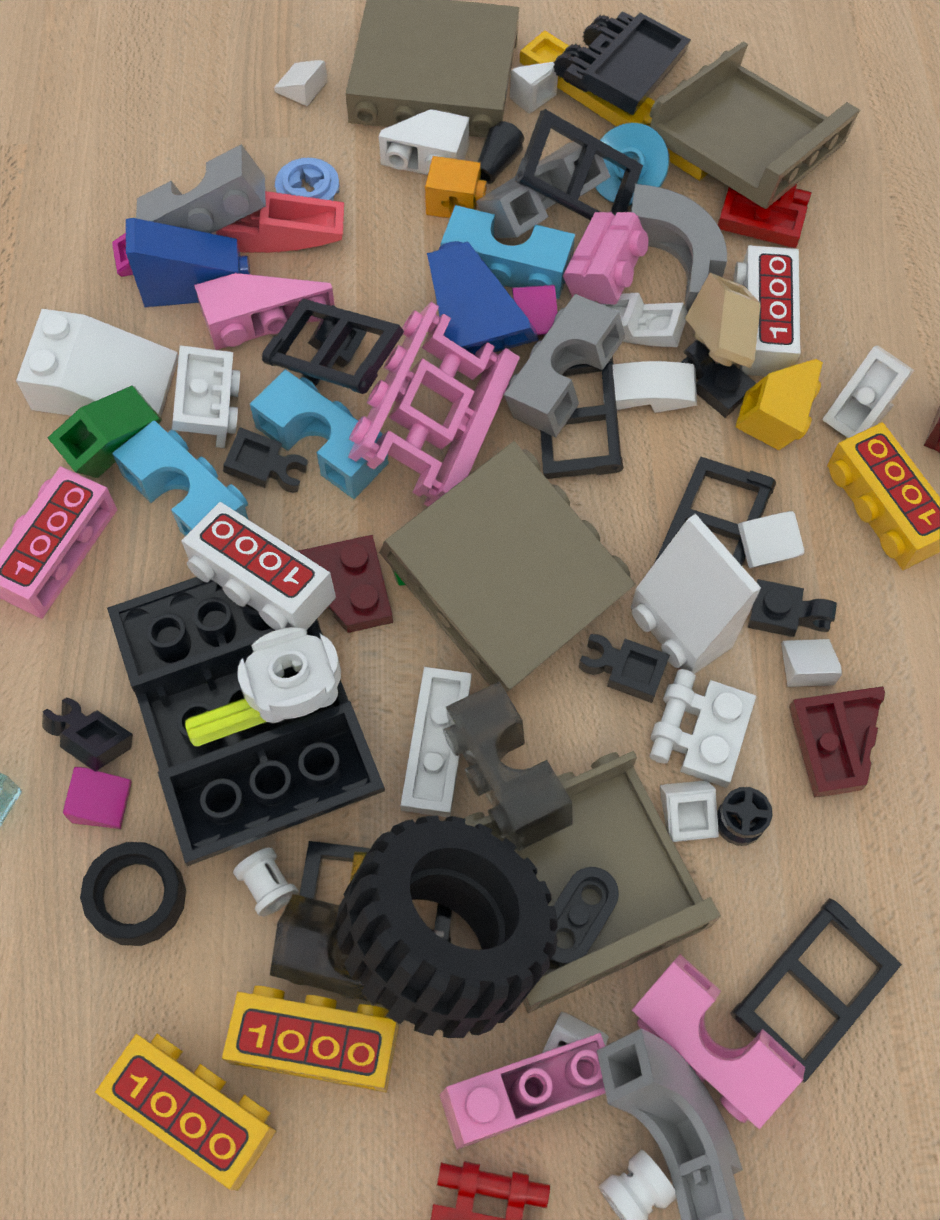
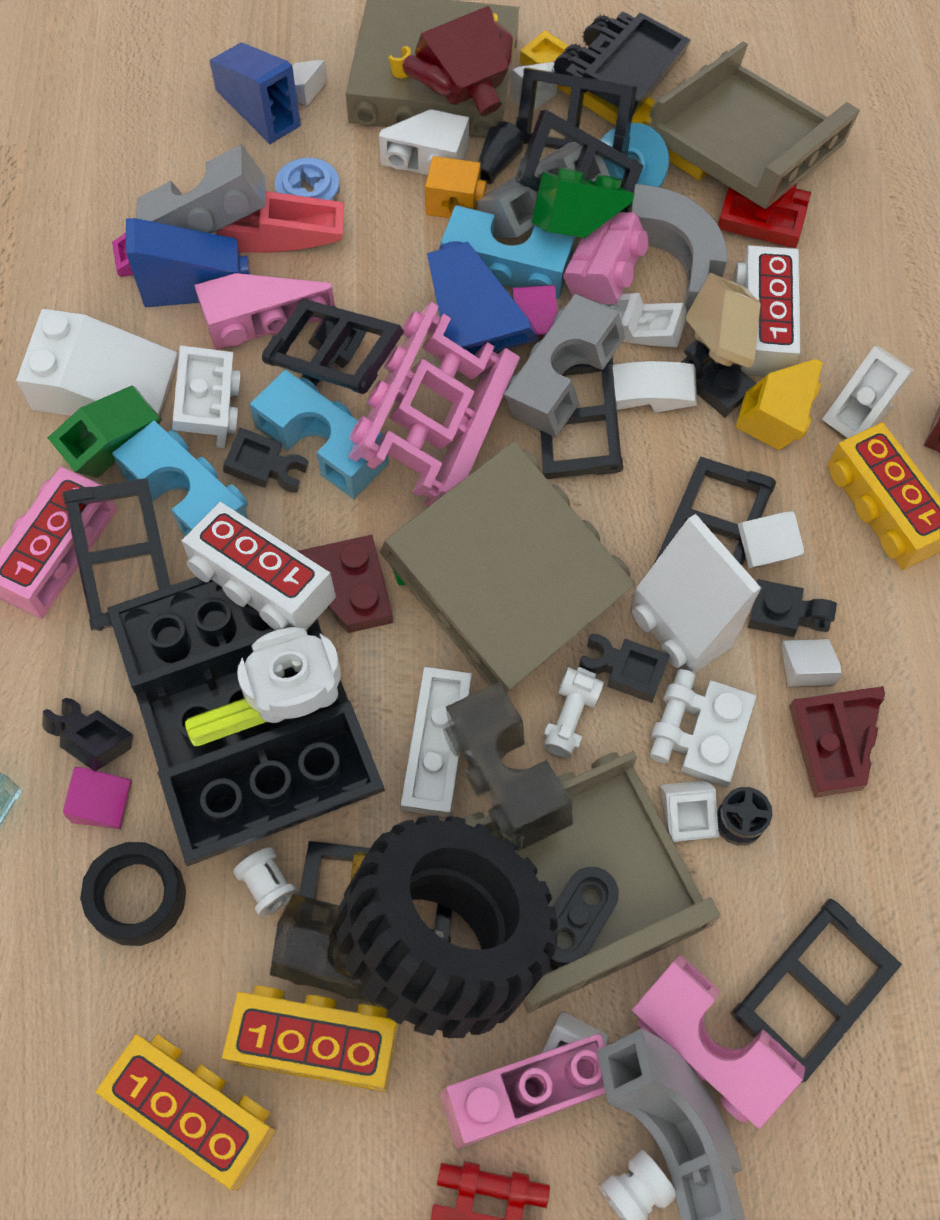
(88, 495): none -> black window
(258, 89): none -> blue slope
(461, 59): none -> dark red torso
(577, 205): none -> green slope
(578, 84): none -> black window
(580, 689): none -> white bar

